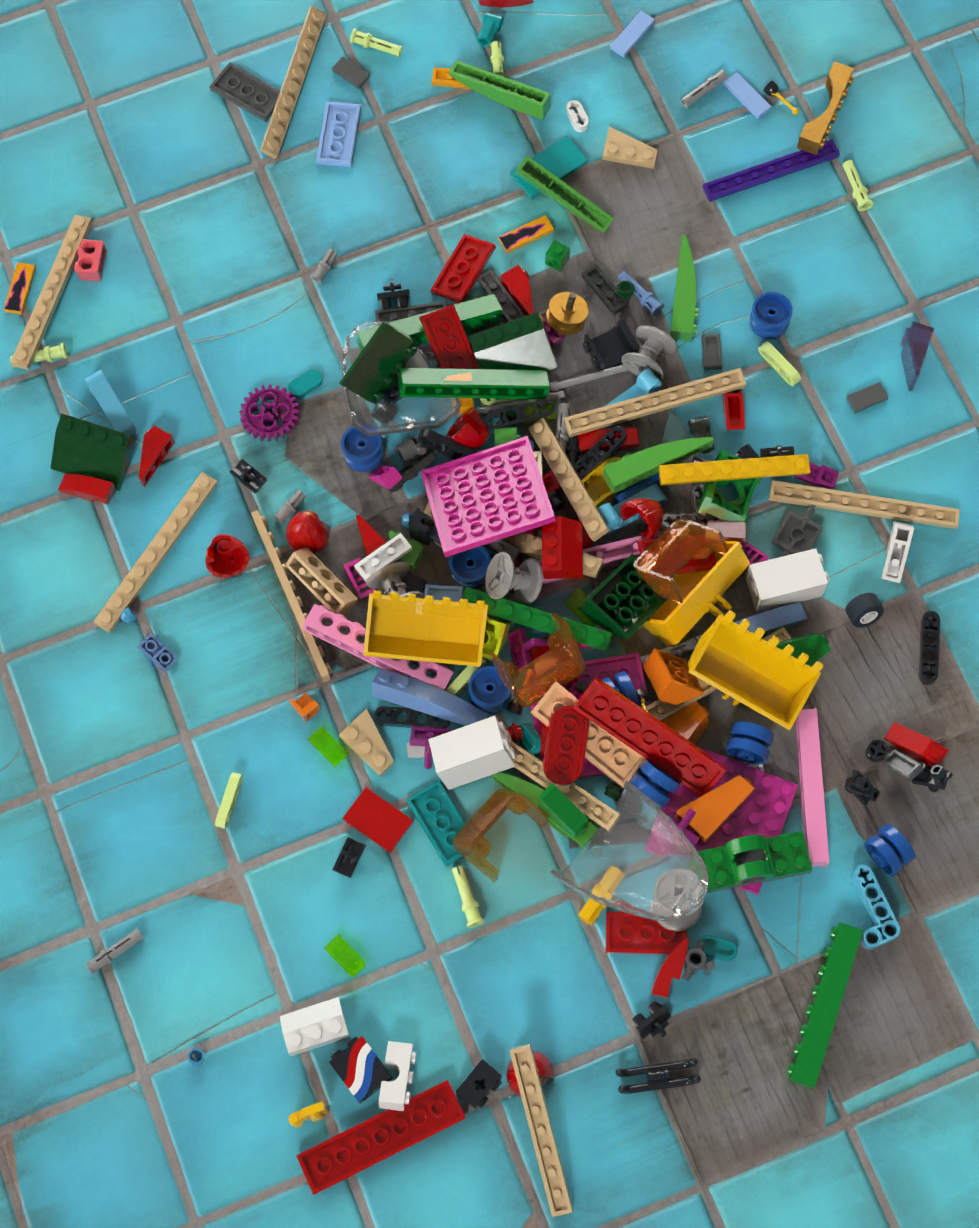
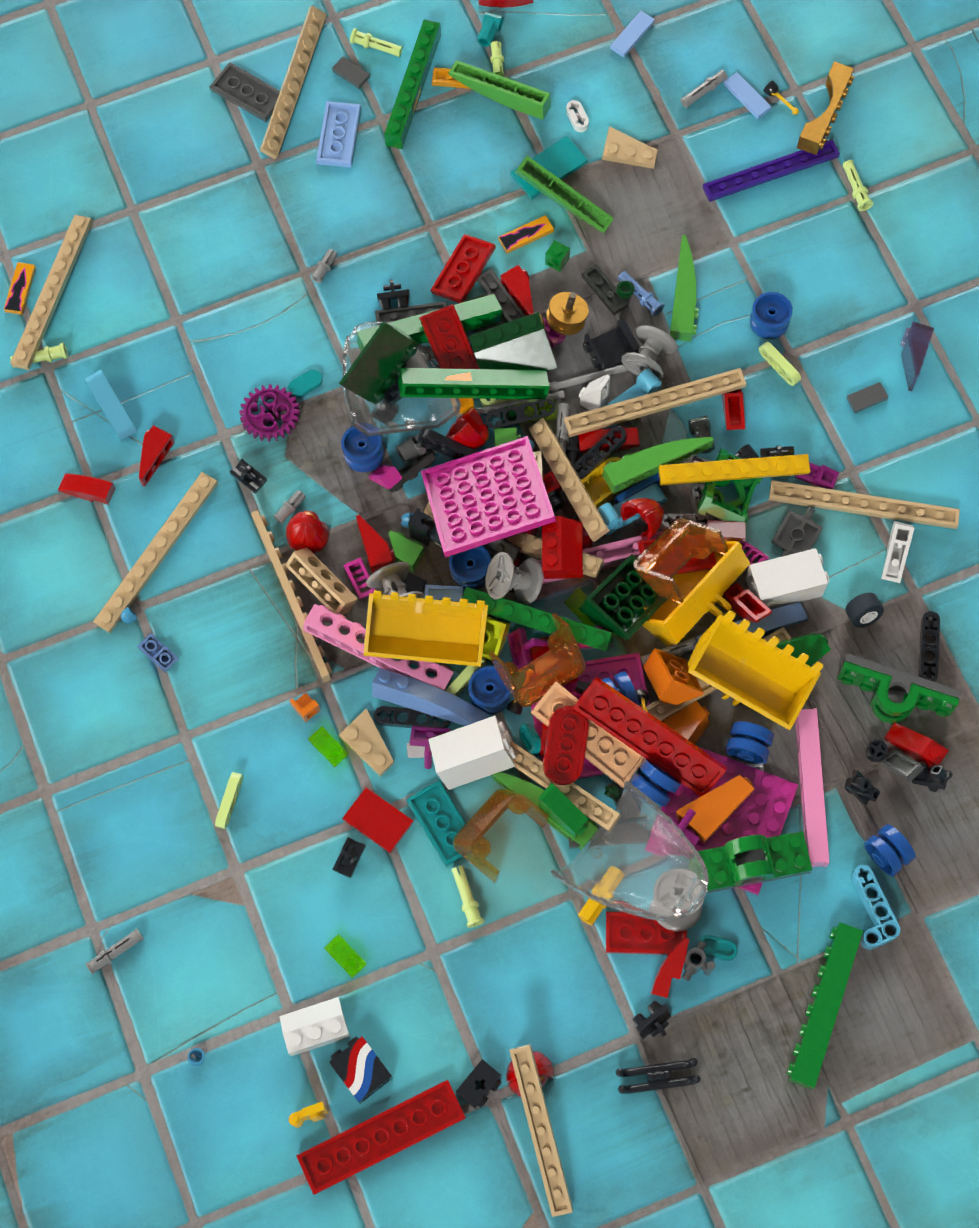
(91, 450): dark green slope -> none
(94, 260): coral brick -> none
(226, 556): red hair -> none
(383, 556): white plate -> none
(394, 1093): white arch -> none
(412, 84): none -> green brick
(515, 732): red plate -> none
(596, 393): none -> white slope
(711, 351): dark grey tile -> none
(746, 603): none -> red slope
(906, 687): none -> green piece

